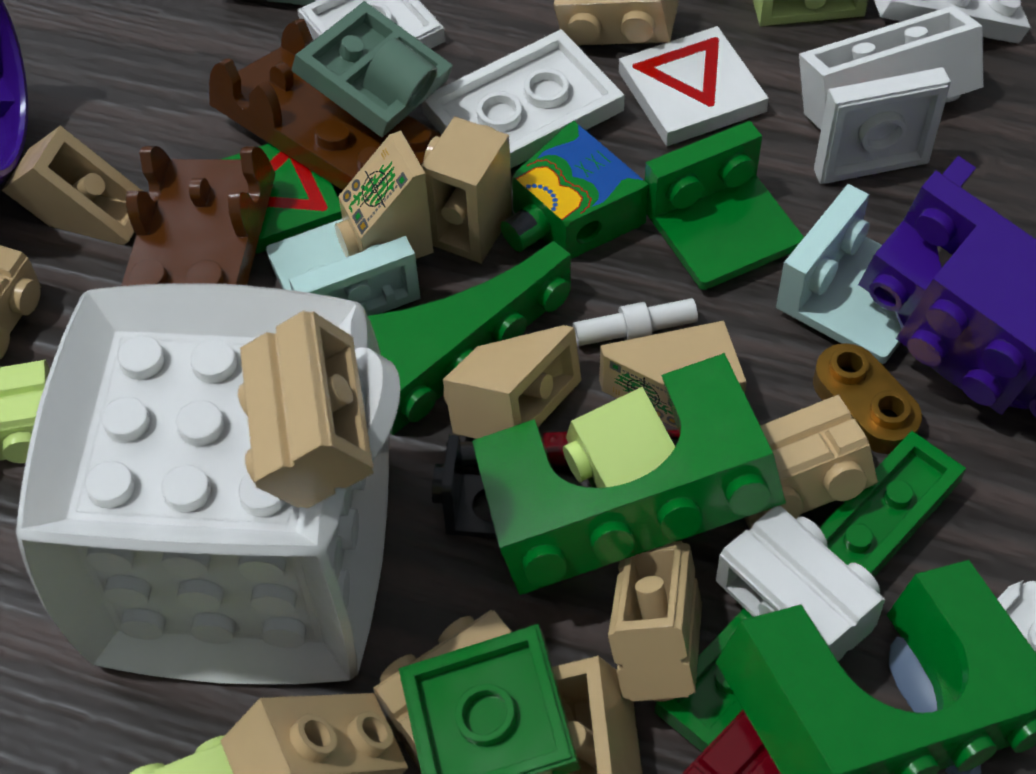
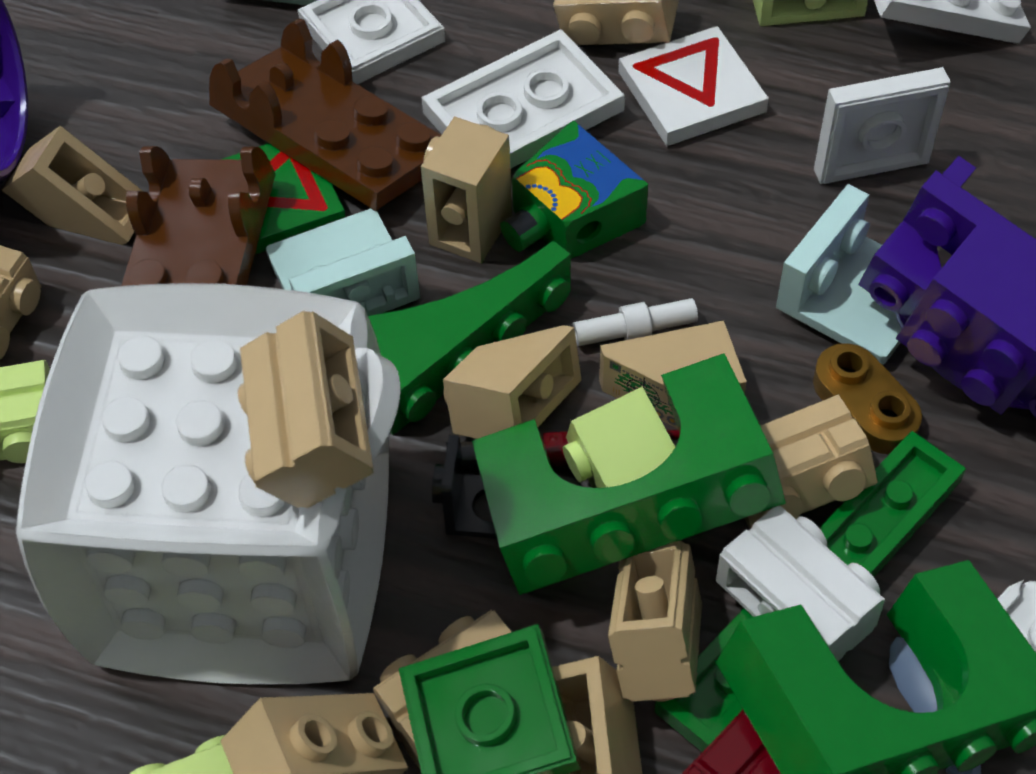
(372, 68): sand green plate -> none
(386, 201): tan slope -> none
(717, 208): green bracket -> none
(918, 44): white brick -> none

